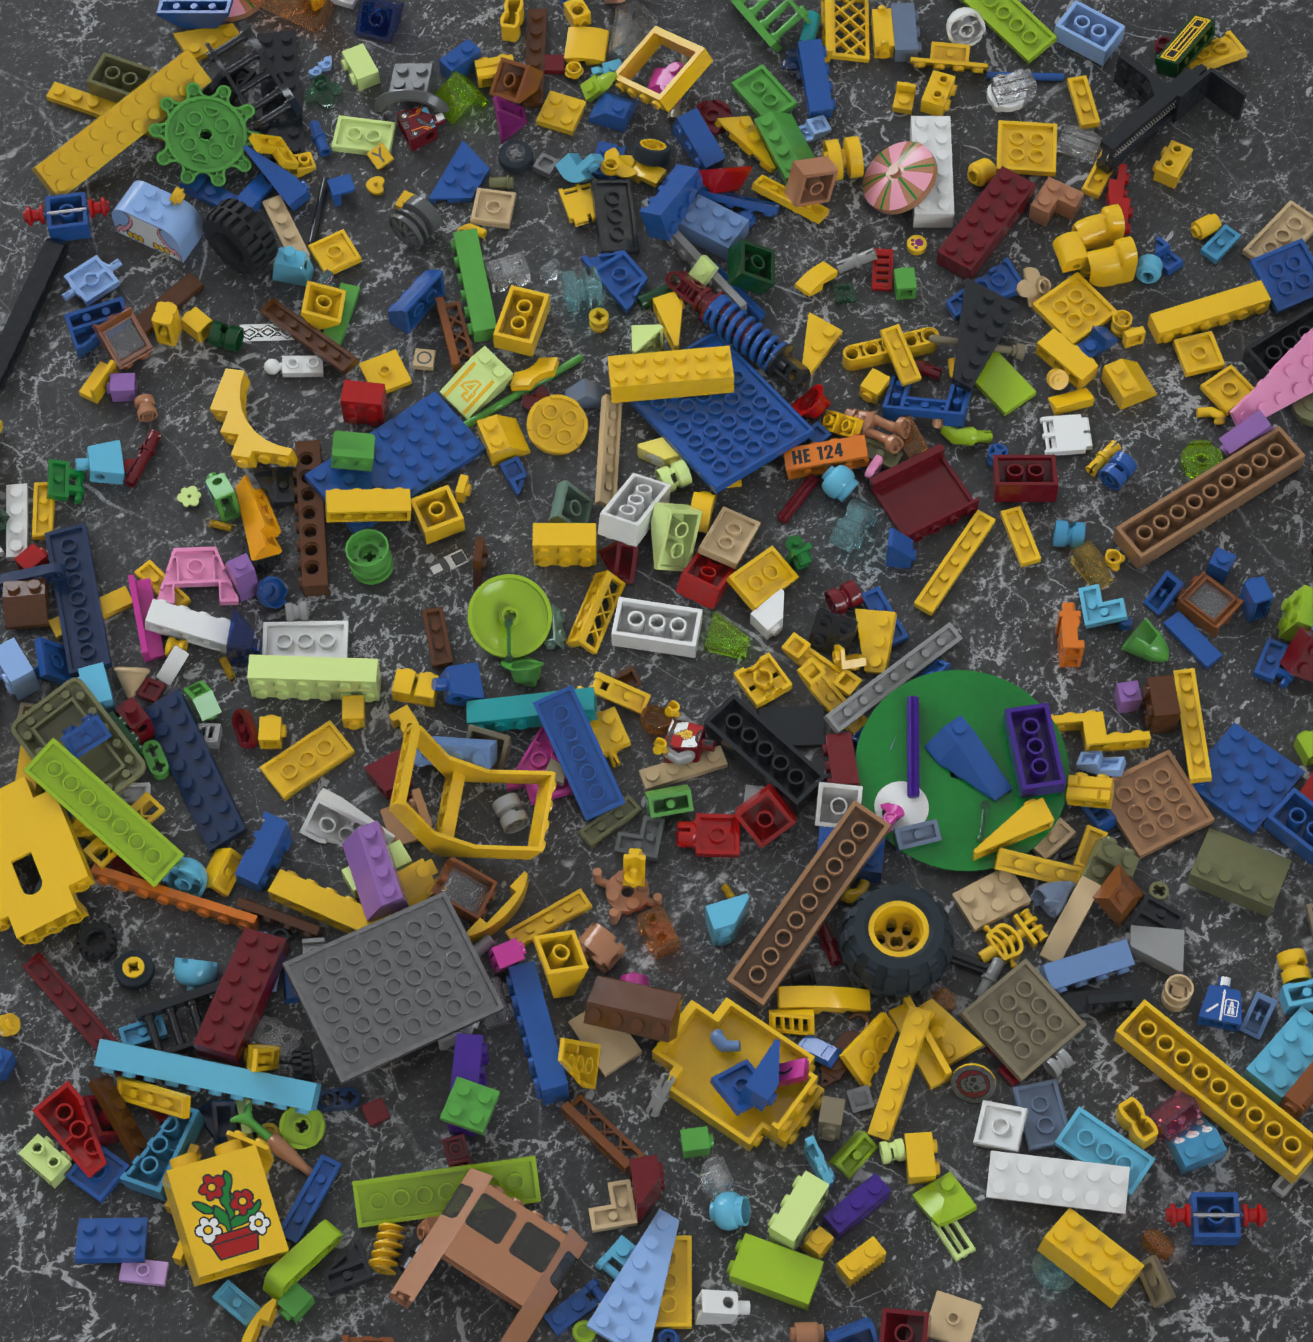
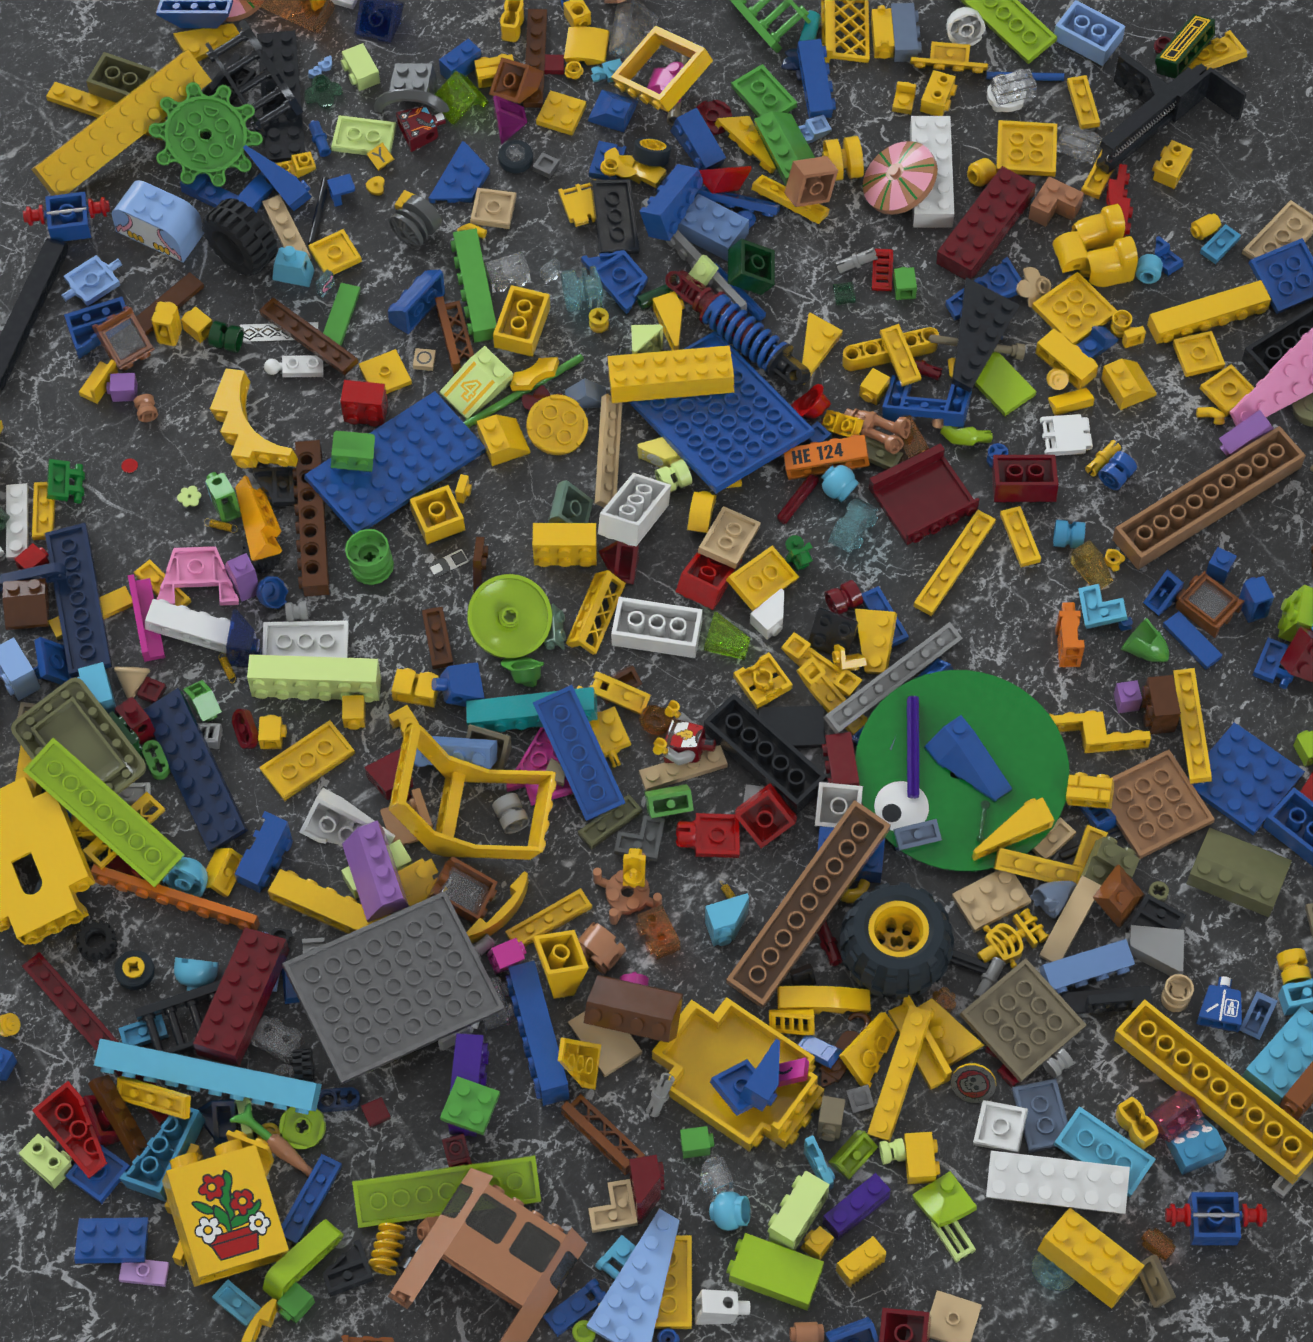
(86, 735): blue bracket -> none
(103, 463): medium azure torso -> none
(146, 450): dark red pin -> none
(171, 642): yellow wheel -> none
(172, 665): white sticker -> none
(177, 196): yellow plate -> none
(262, 1057): yellow slope -> none
(277, 147): yellow plate -> none
(288, 921): reddish brown plate -> none
(322, 305): yellow slope -> none
(368, 505): yellow brick -> none
(501, 182): olive pin -> none
(508, 623): clear green hinge -> none
(514, 473): blue slope -> none
(578, 170): medium azure brick -> none
(597, 85): lime plate -> none
(674, 535): yellowish green slope -> none
(722, 1044): medium blue arm -> none
(813, 280): yellow slope -> none
(874, 467): bright pink tile -> none
(892, 813): dark pink piece -> none
(899, 550): blue slope -> none
(916, 245): yellow tile -> none
(1034, 750): dark purple brick -> none
(1097, 764): light blue slope -> none
(1191, 454): clear neon green plate -> none

